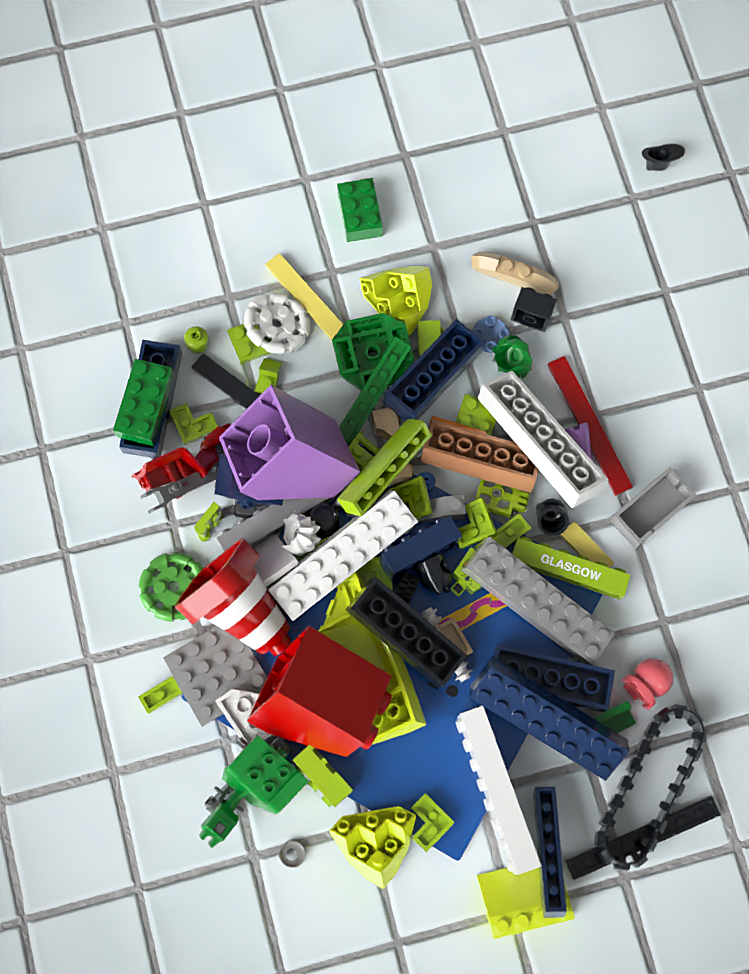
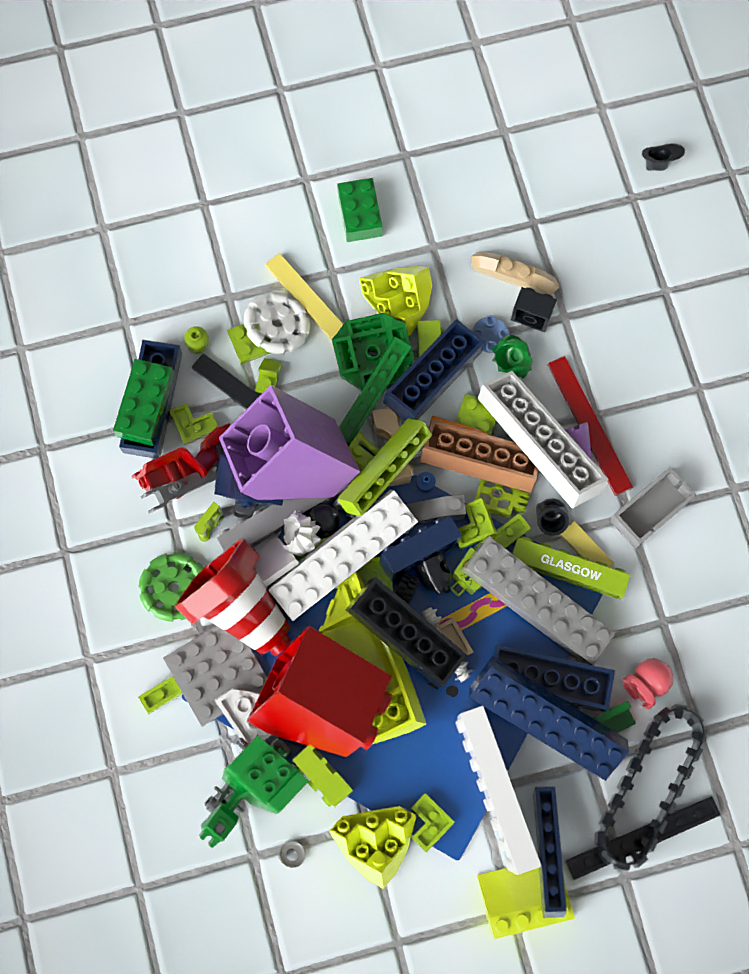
(416, 495): lime plate -> none

